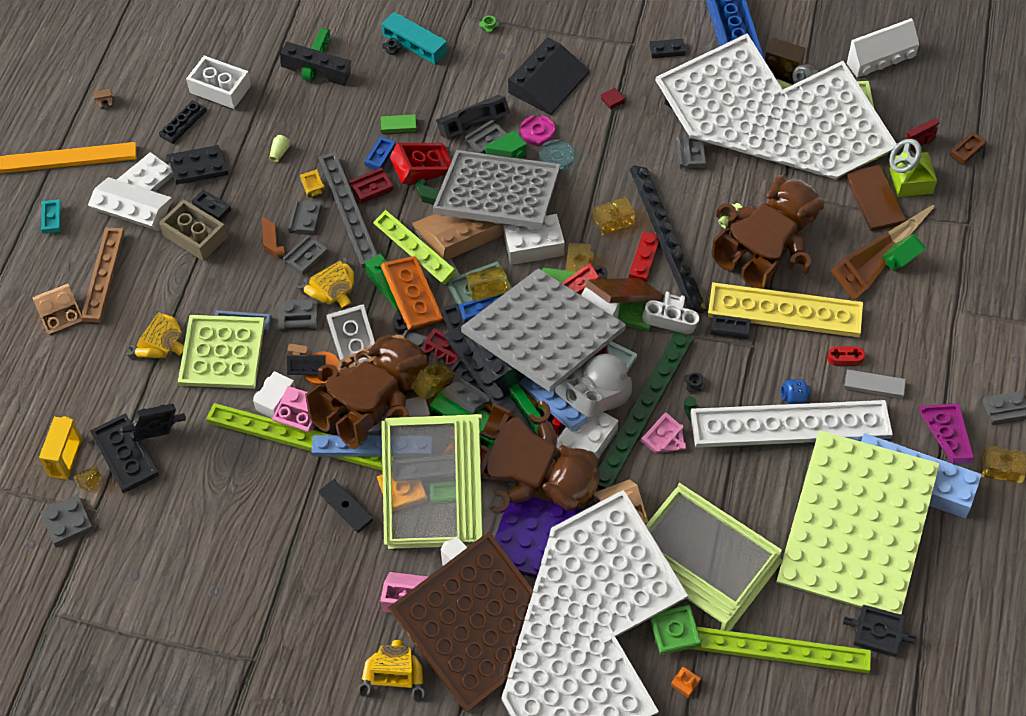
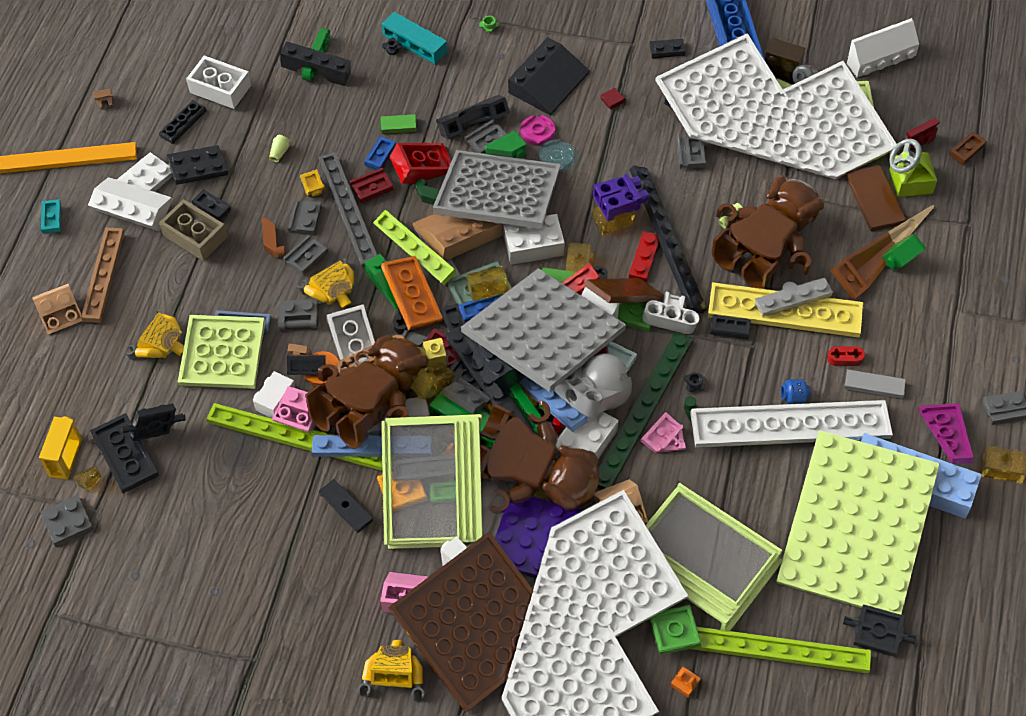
(435, 351): none -> light yellow brick
(619, 196): none -> dark purple hips
(793, 296): none -> light grey hinge

